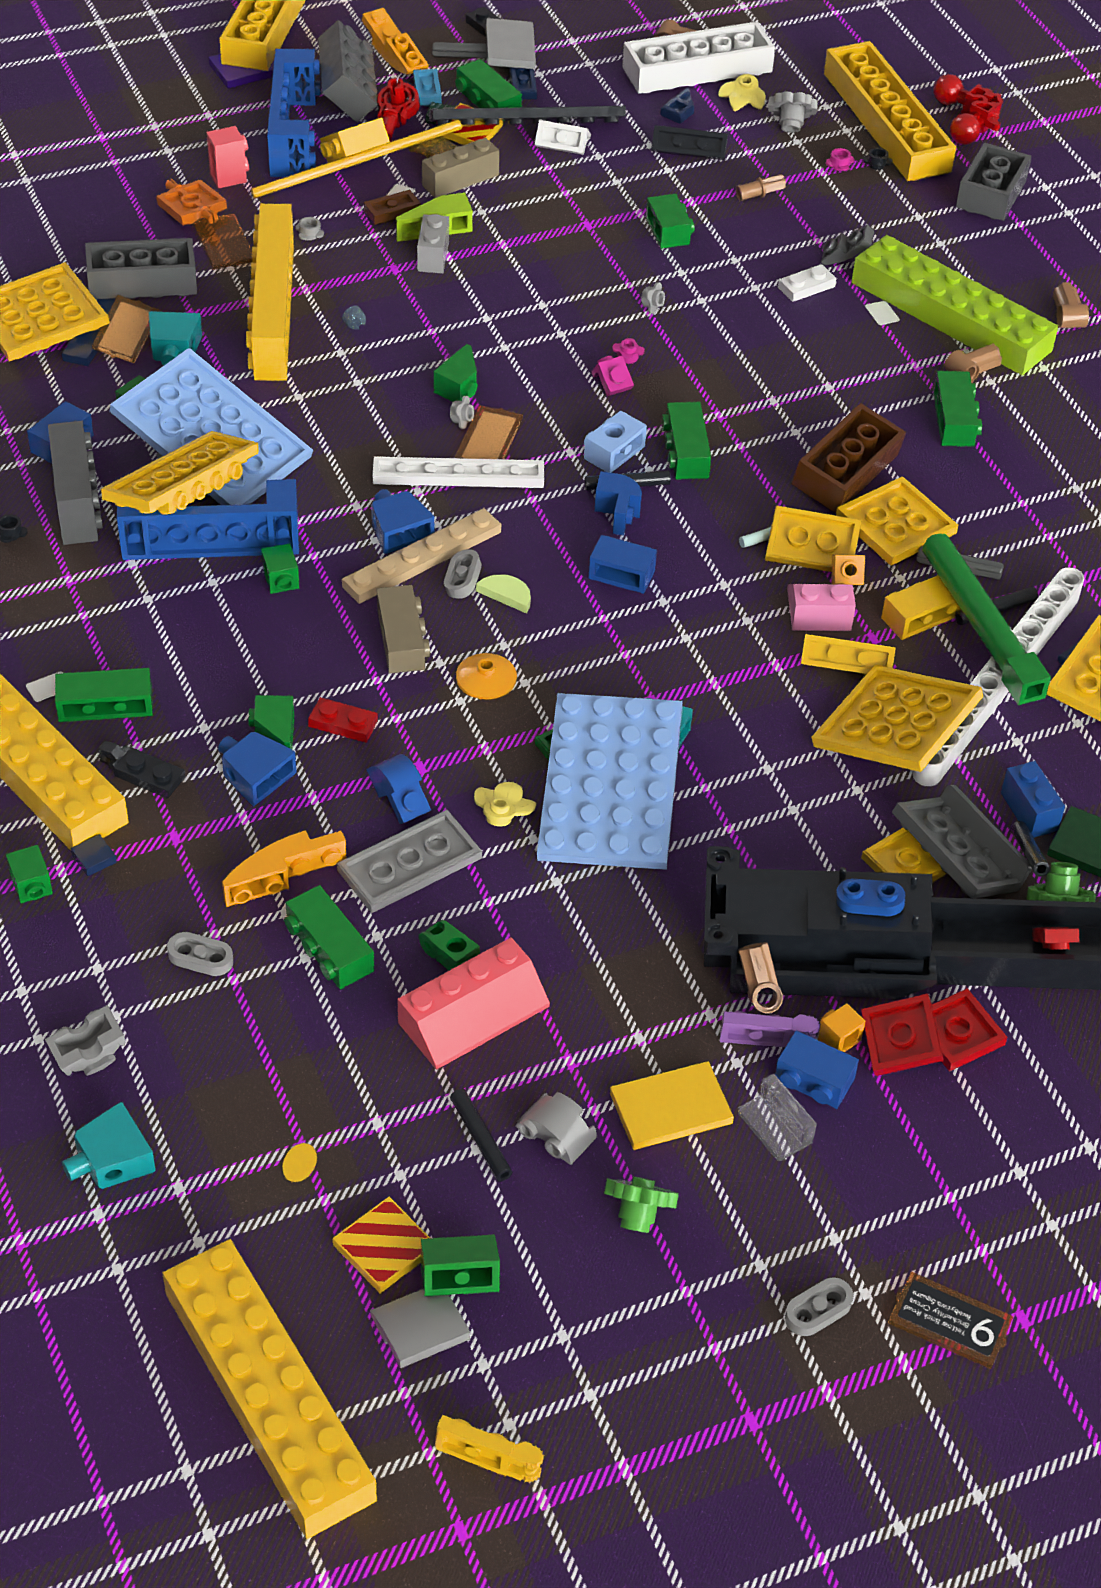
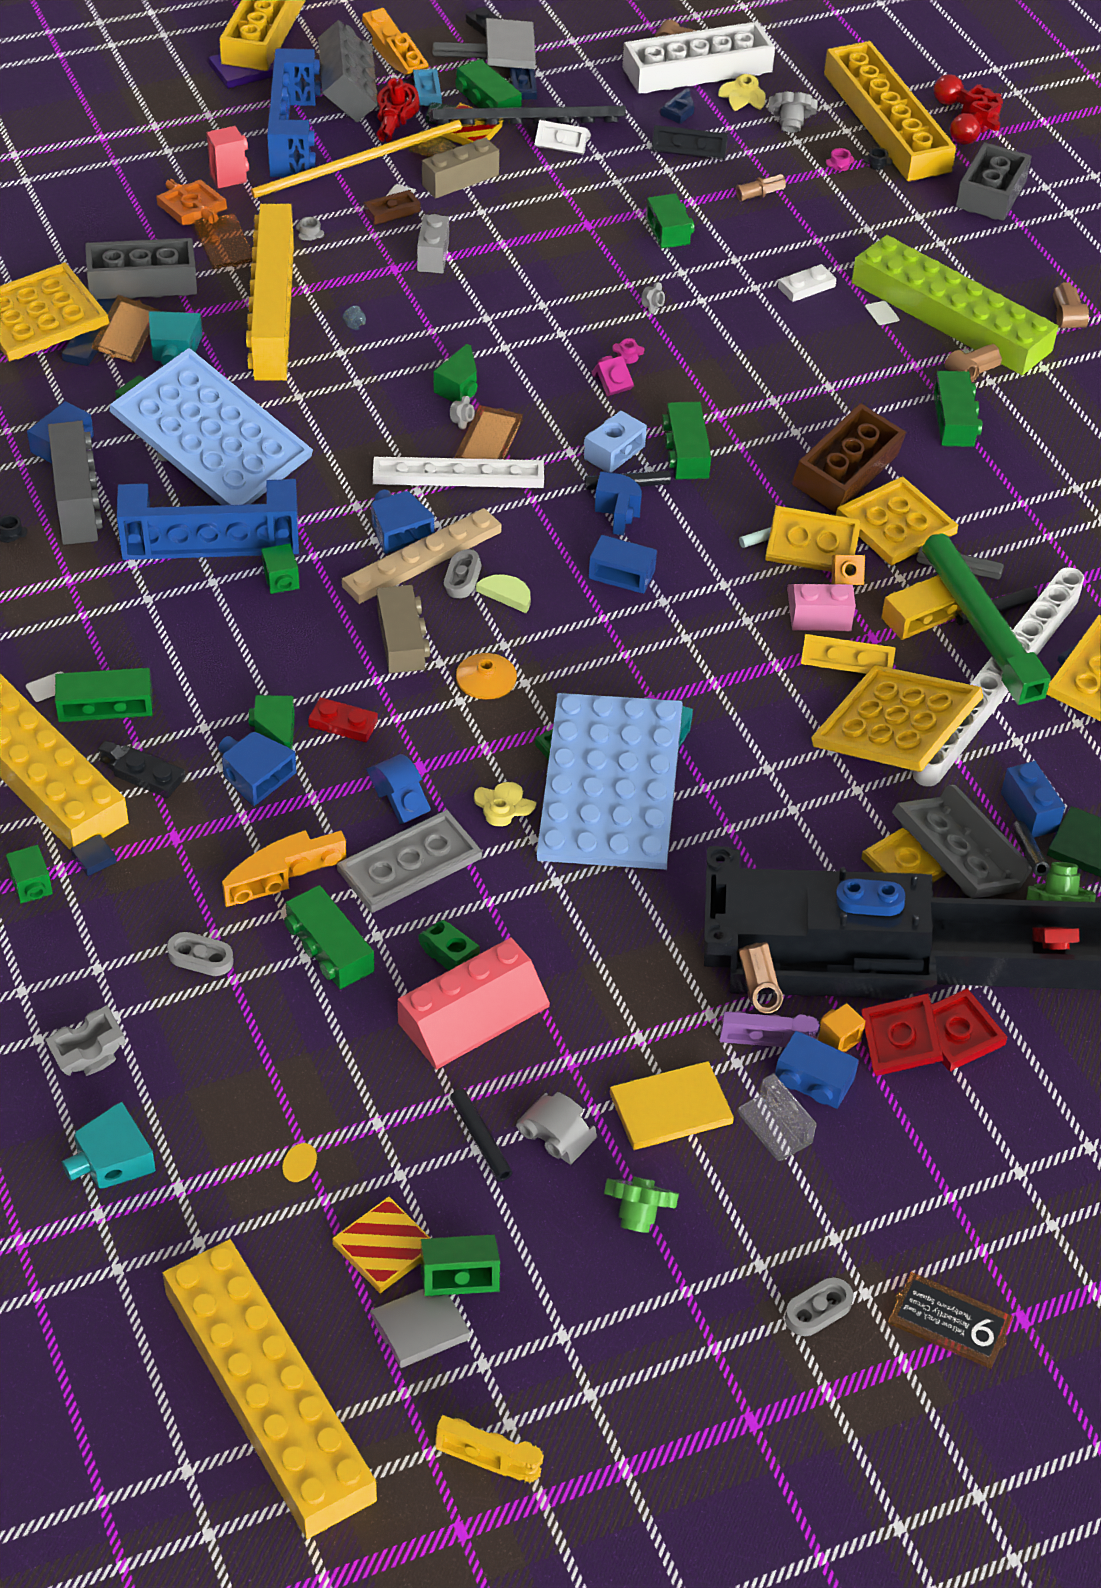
(182, 474): yellow plate -> none
(354, 140): yellow piece -> none
(451, 205): lime slope -> none
(844, 248): dark grey slope -> none

